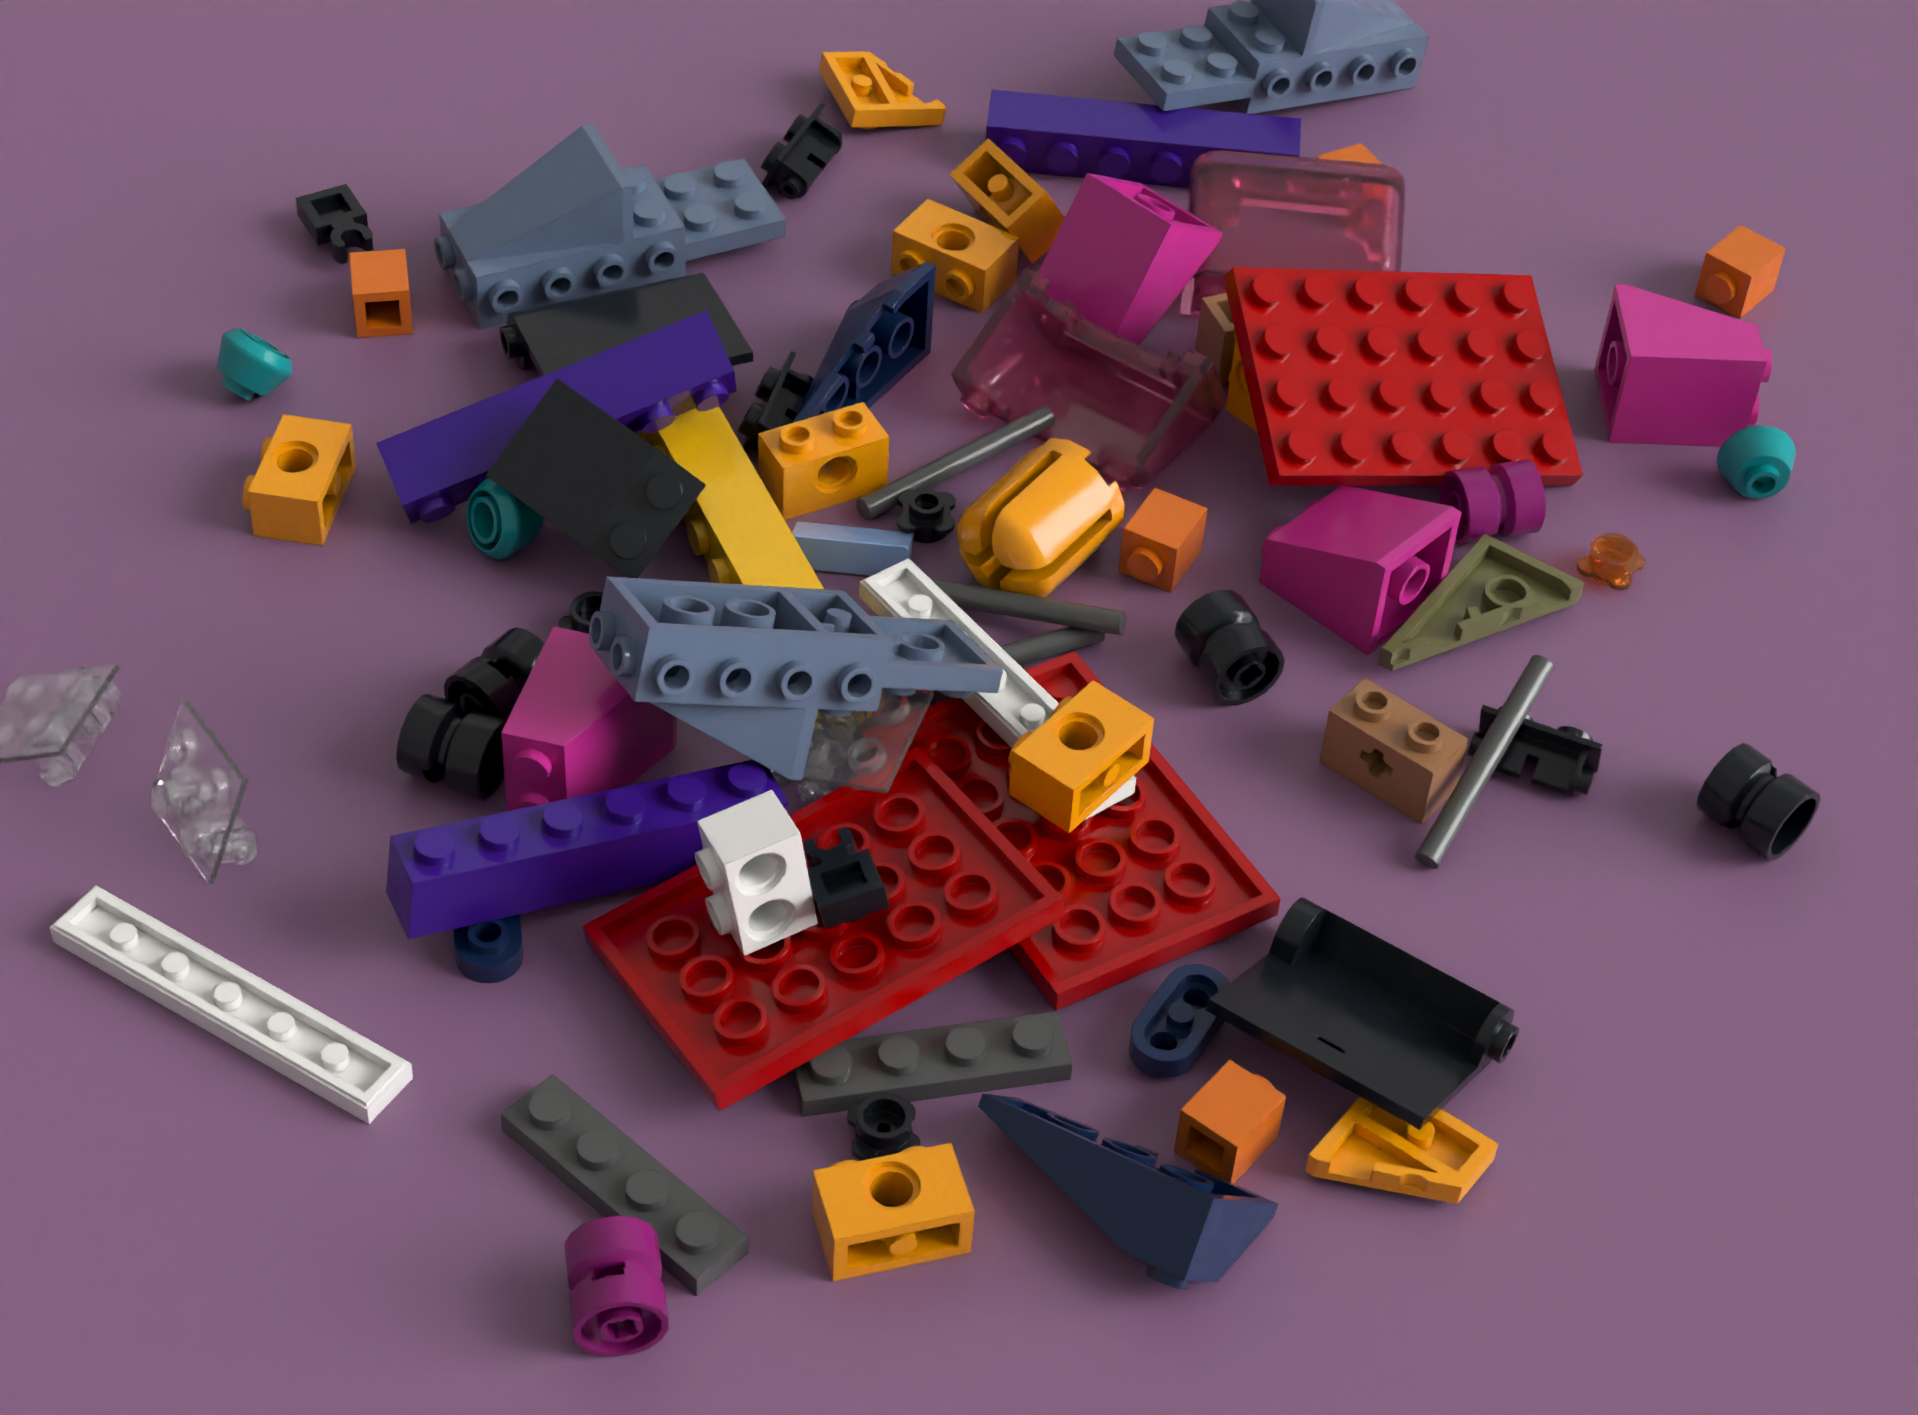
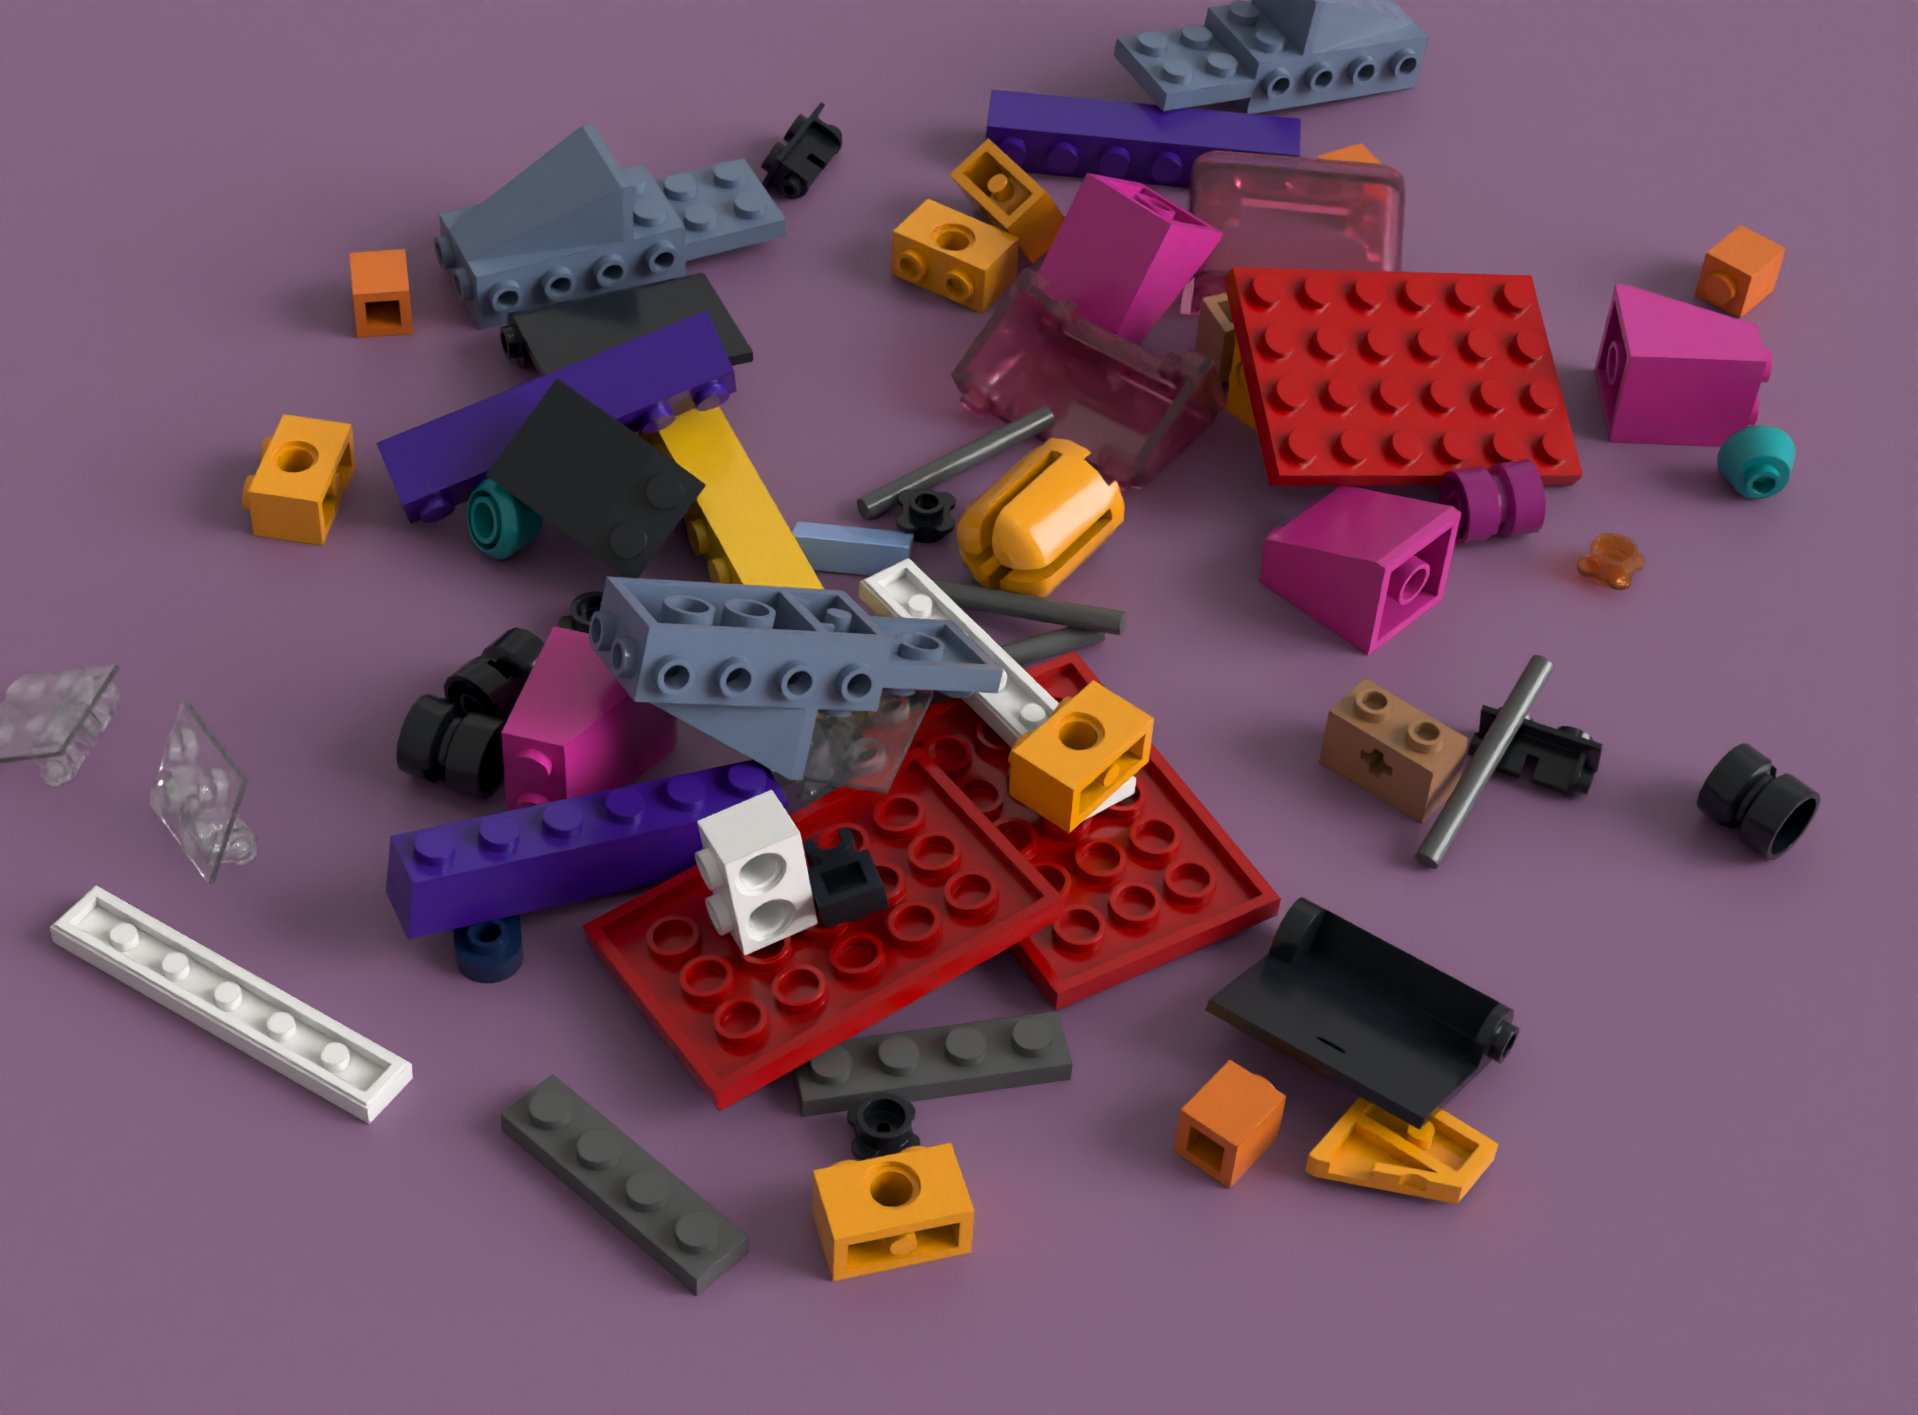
(251, 364): teal cone -> none
(335, 218): black plate -> none
(616, 1286): magenta wheel -> none
(781, 396): black hinge -> none
(823, 460): light orange brick -> none
(875, 94): light orange wing -> none
(875, 343): dark blue wedge -> none
(1162, 539): orange brick -> none
(1164, 1216): dark blue wedge -> none
(1174, 1024): dark blue plate -> none
(1229, 647): black wheel -> none
(1480, 596): olive wing -> none

